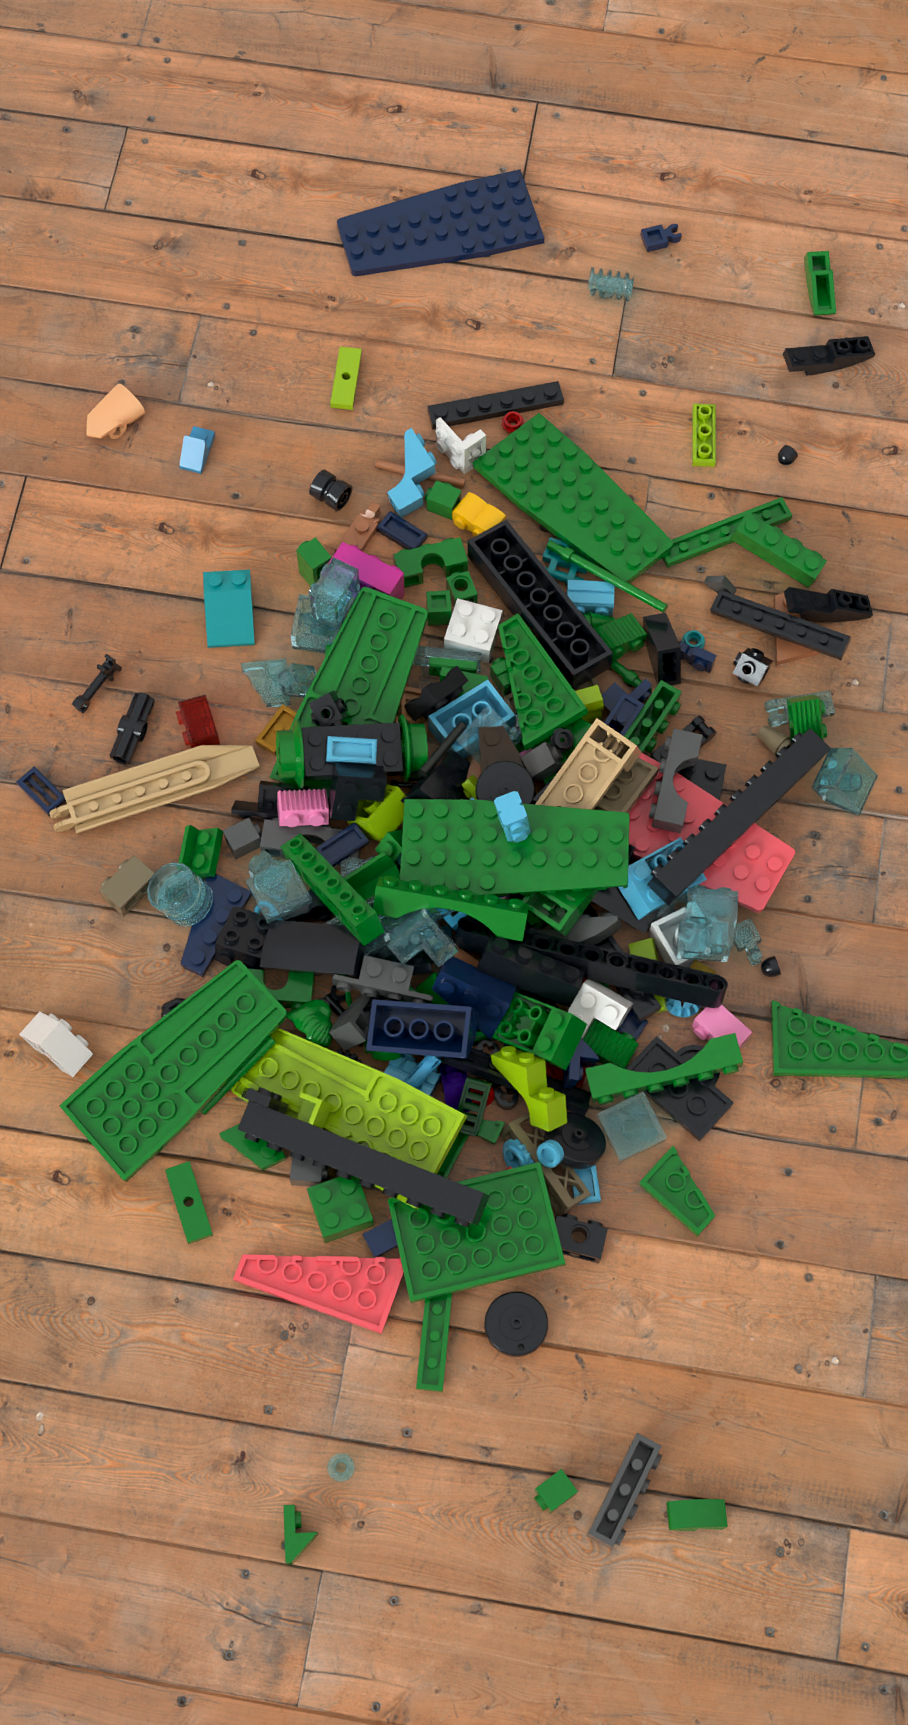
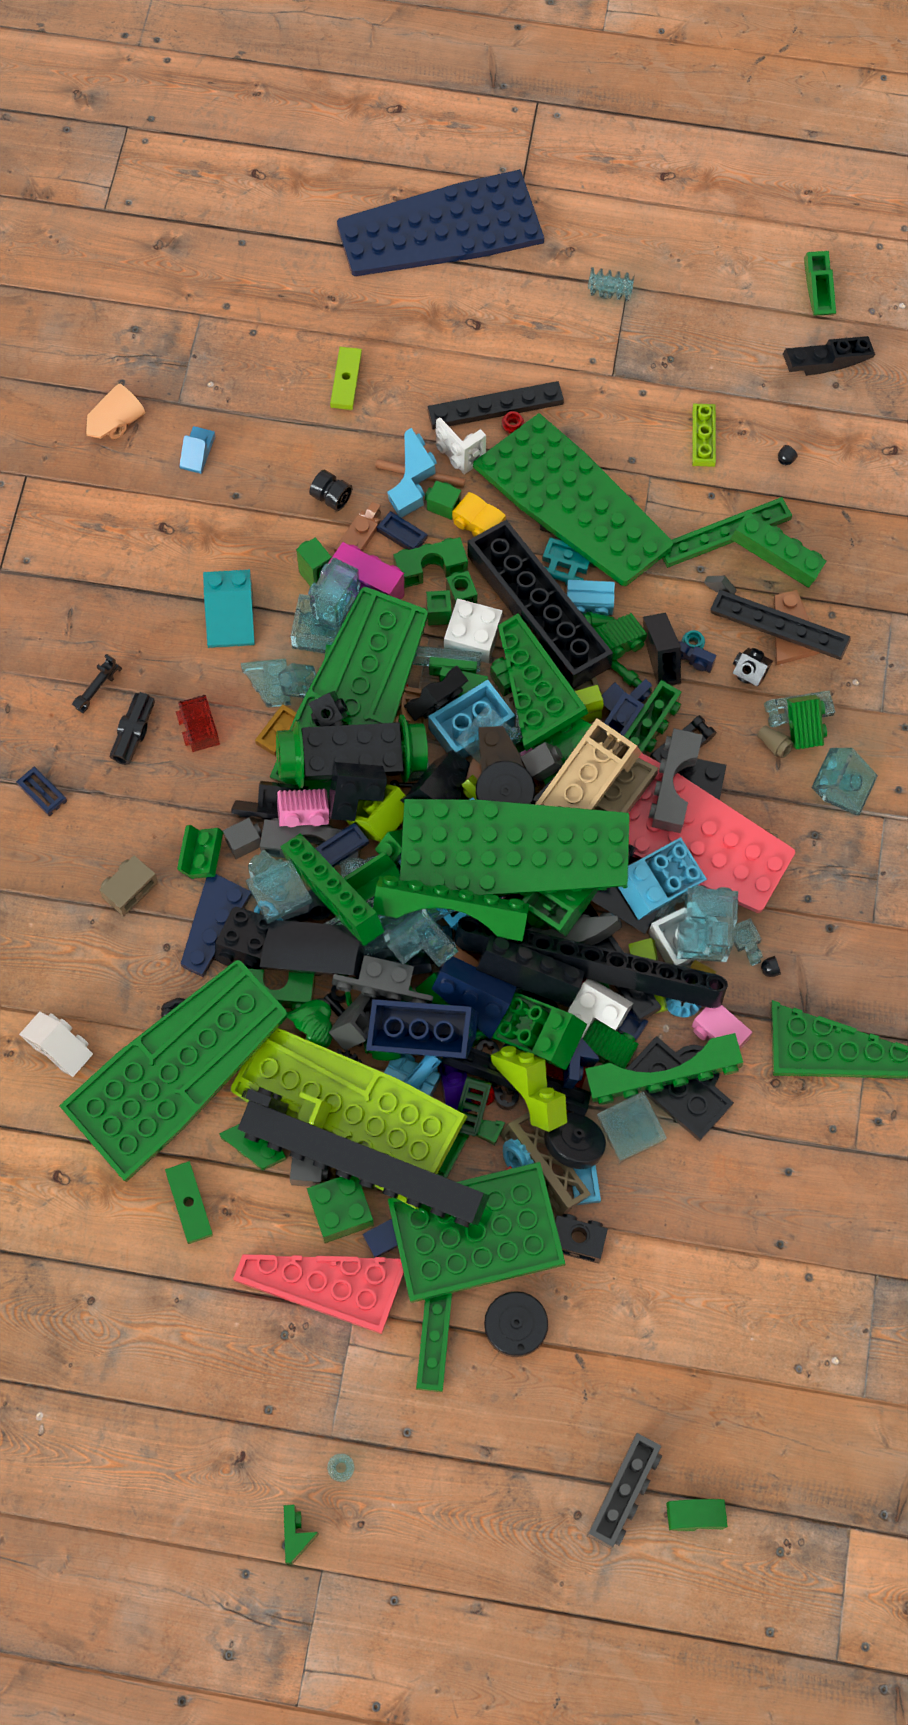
(152, 785): tan hinge -> none
(180, 894): clear light blue wheel -> none
(264, 1048): green bar -> none
(351, 750): medium azure tile -> none
(442, 749): pearl dark grey bar -> none
(512, 817): medium azure brick -> none
(550, 1153): medium azure tile -> none
(554, 1492): green brick -> none
(566, 735): black plate -> none
(569, 555): green bar -> none
(657, 237): dark blue plate -> none
(675, 1190): green wing -> none
(738, 816): black brick -> none
(828, 607): black slope -> none

